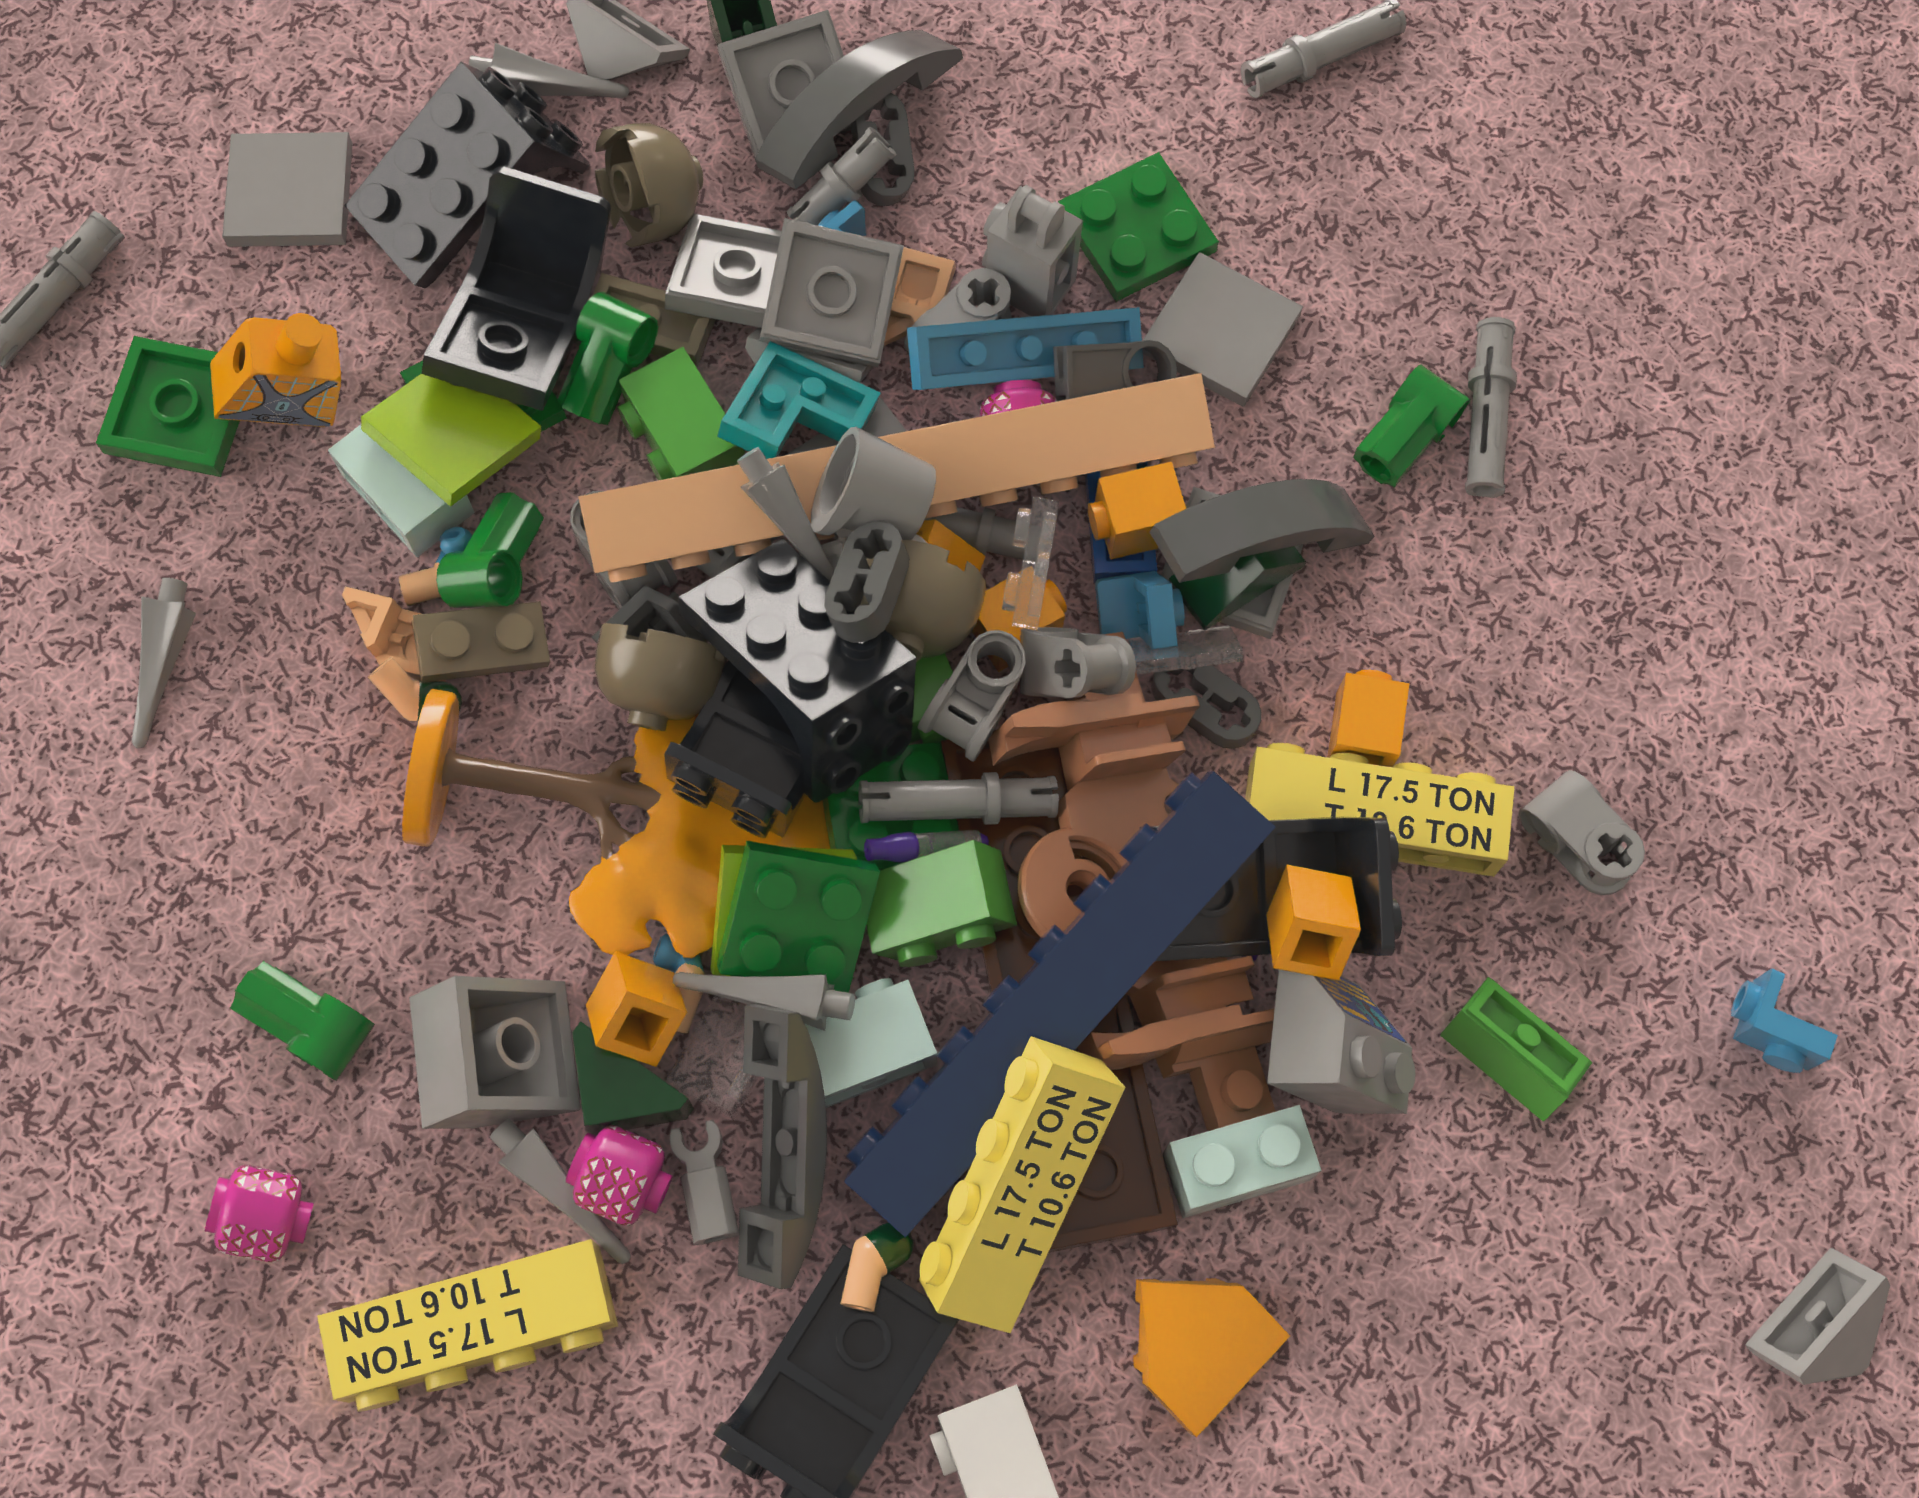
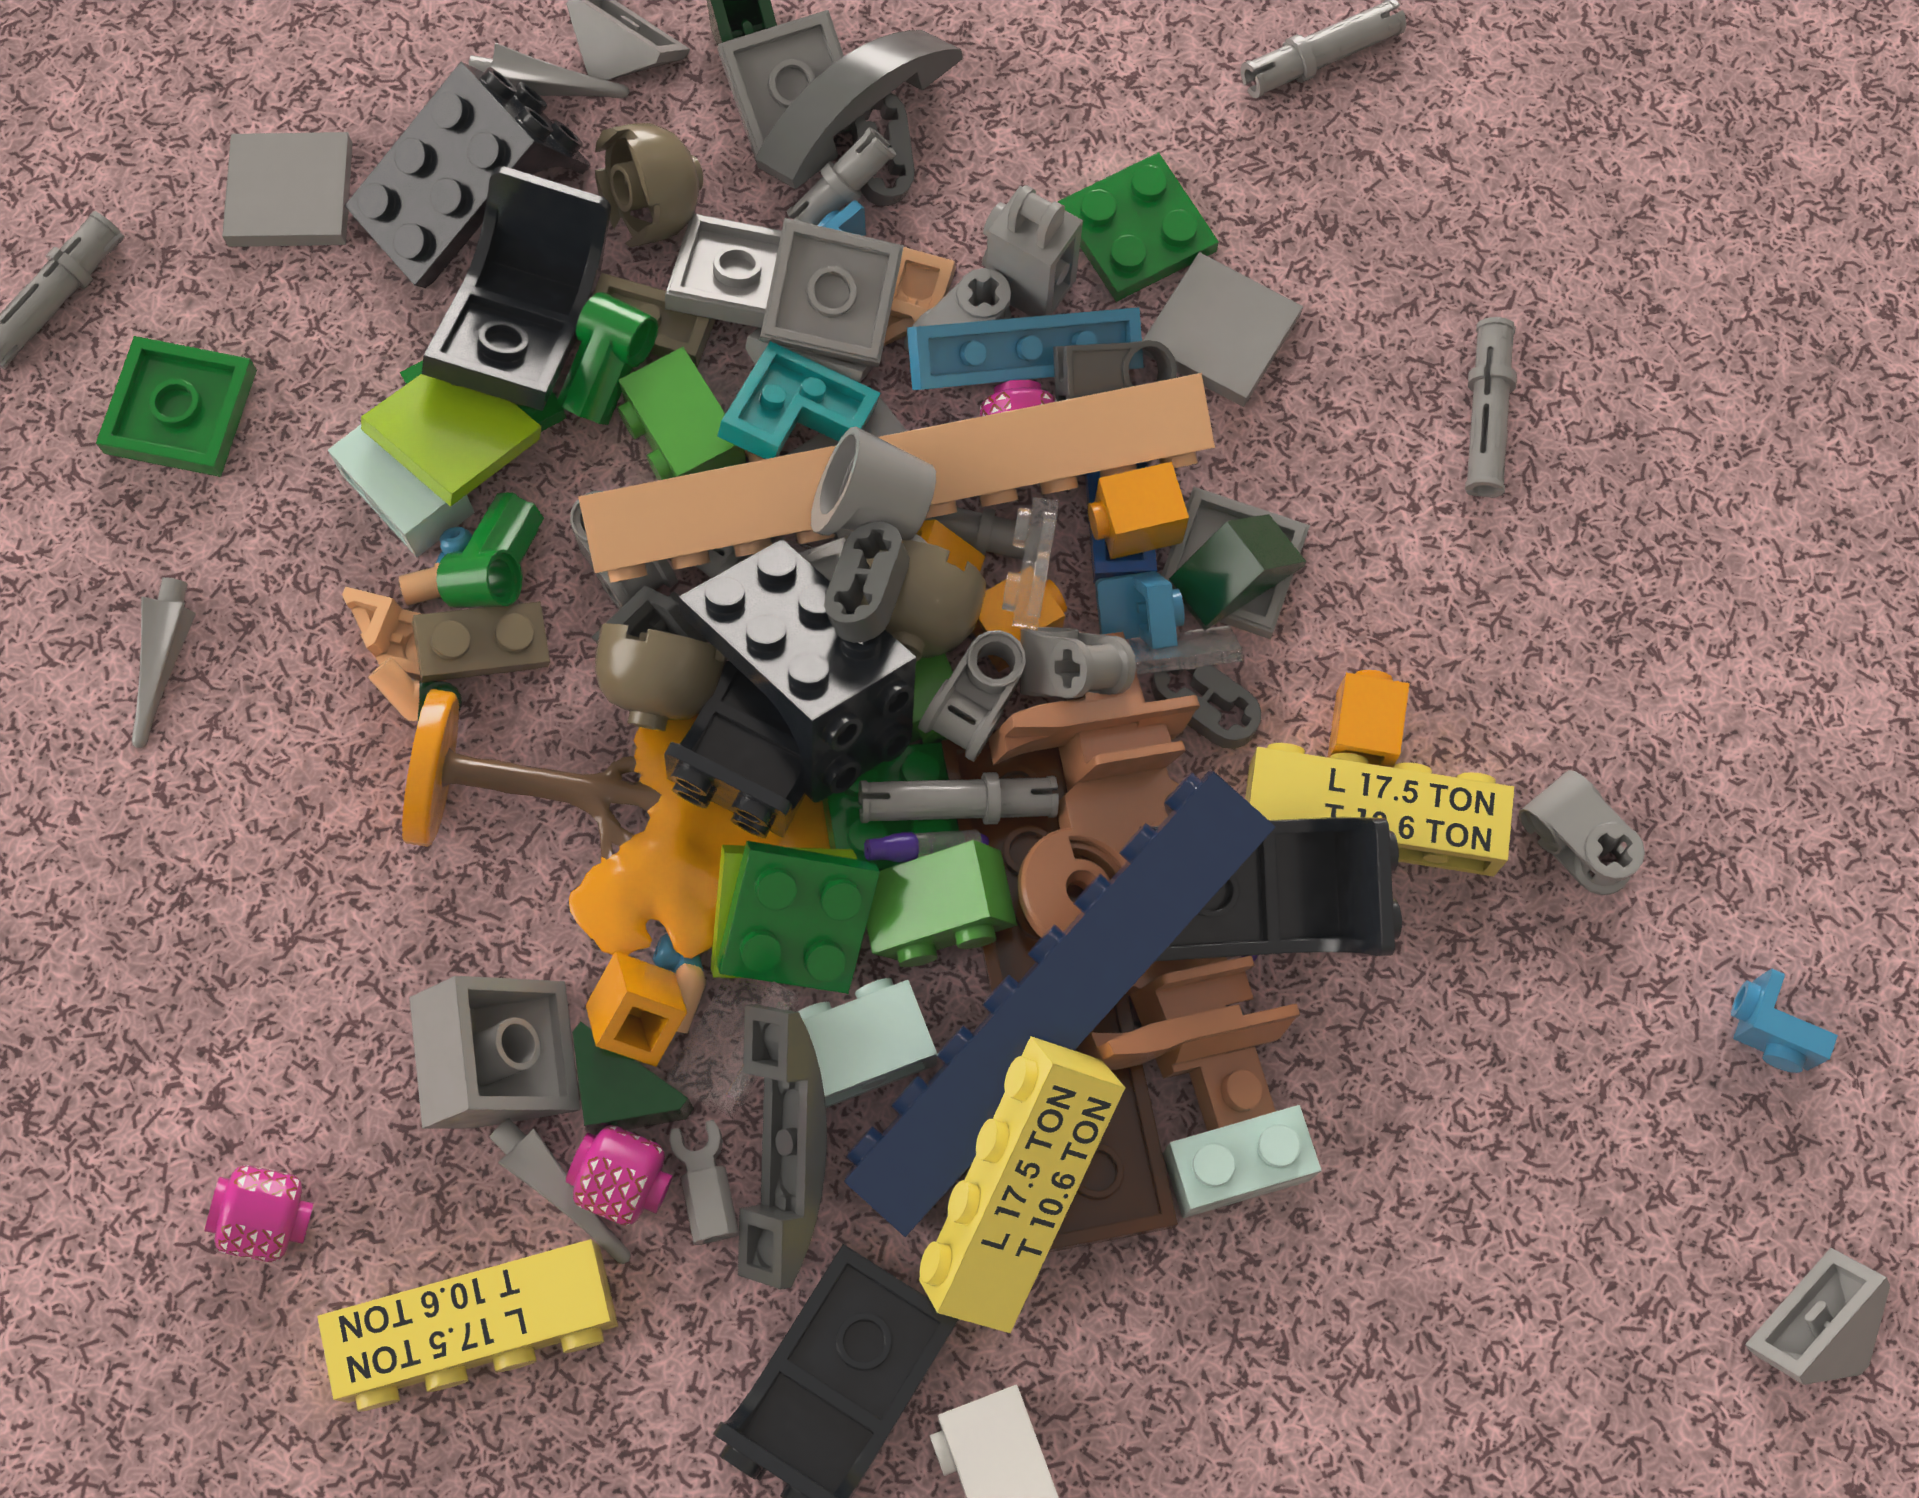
(278, 372): light orange torso -> none
(313, 1026): green piece -> none
(777, 498): light grey piece -> none
(802, 994): light grey piece -> none
(872, 1259): light nougat arm -> none
(1201, 1345): light orange slope -> none
(1257, 520): dark grey slope -> none
(1313, 922): light orange brick -> none
(1337, 1047): light grey slope -> none
(1414, 420): green piece -> none
(1516, 1049): bright green slope -> none

